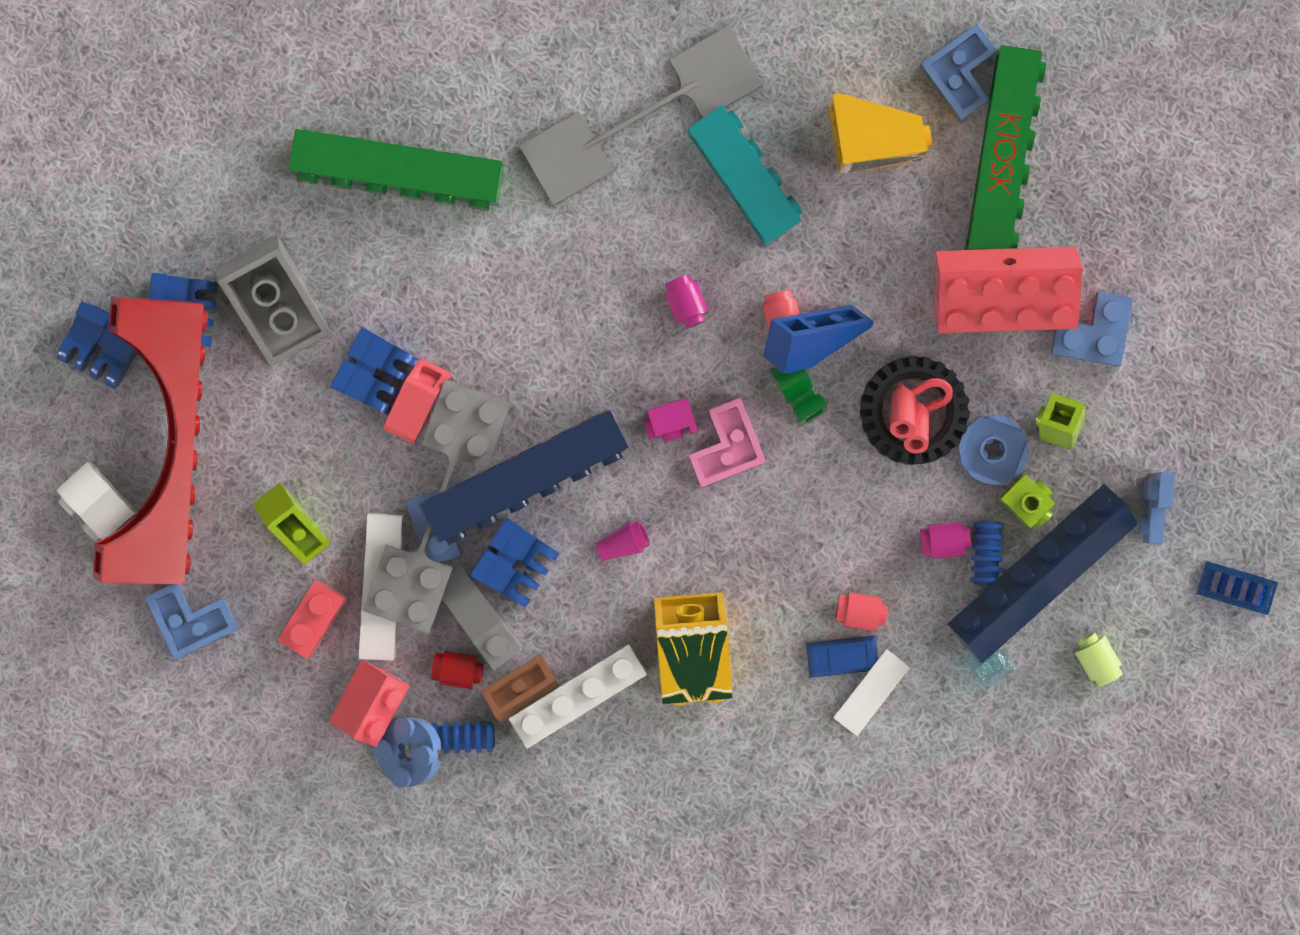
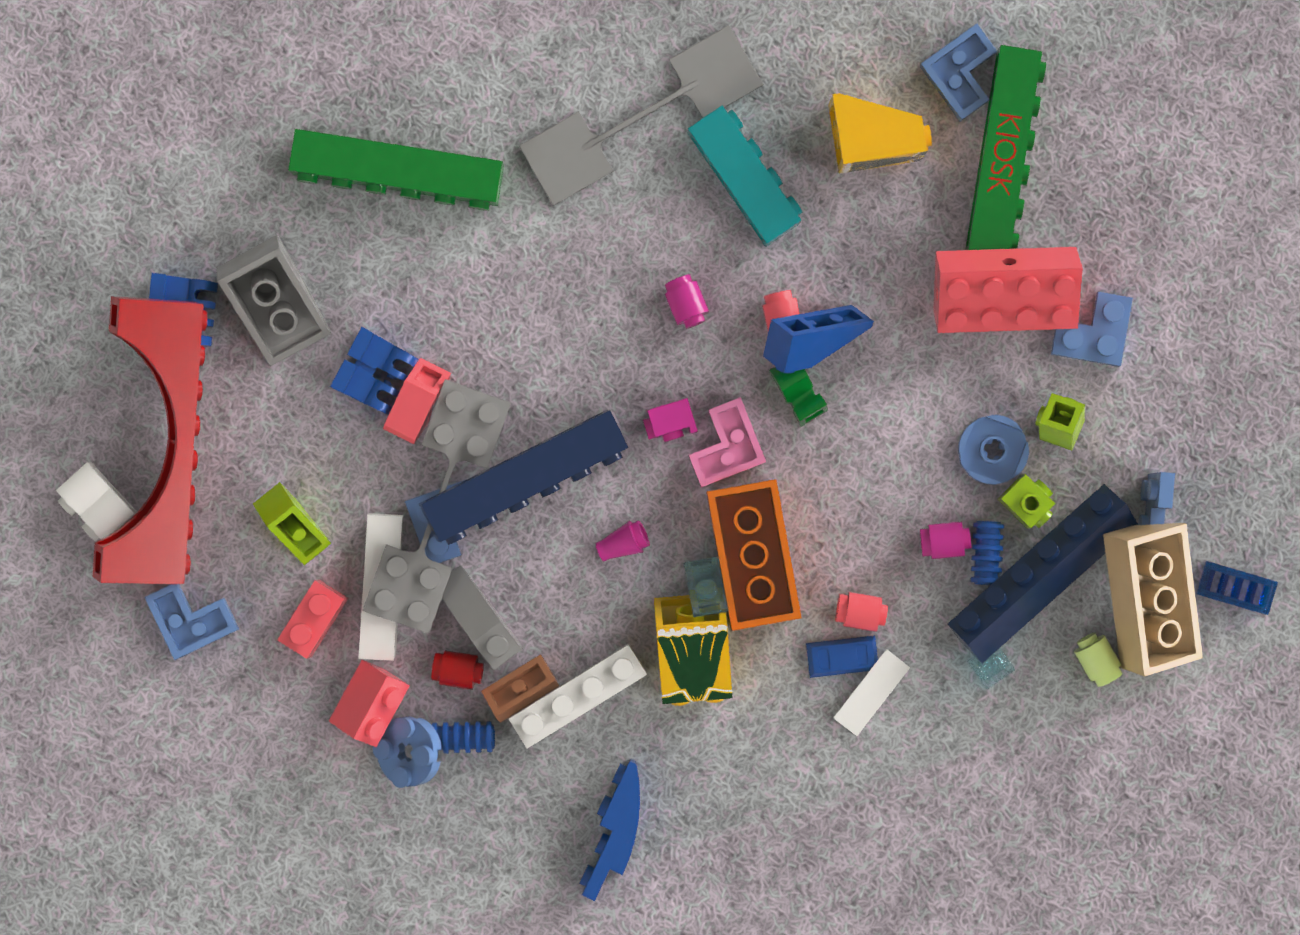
(88, 332): blue legs -> none
(497, 568): blue legs -> none
(621, 817): none -> blue slope
(705, 586): none -> clear light blue slope
(753, 554): none -> orange brick
(872, 417): black tyre -> none
(910, 418): coral piece -> none
(1153, 597): none -> tan slope

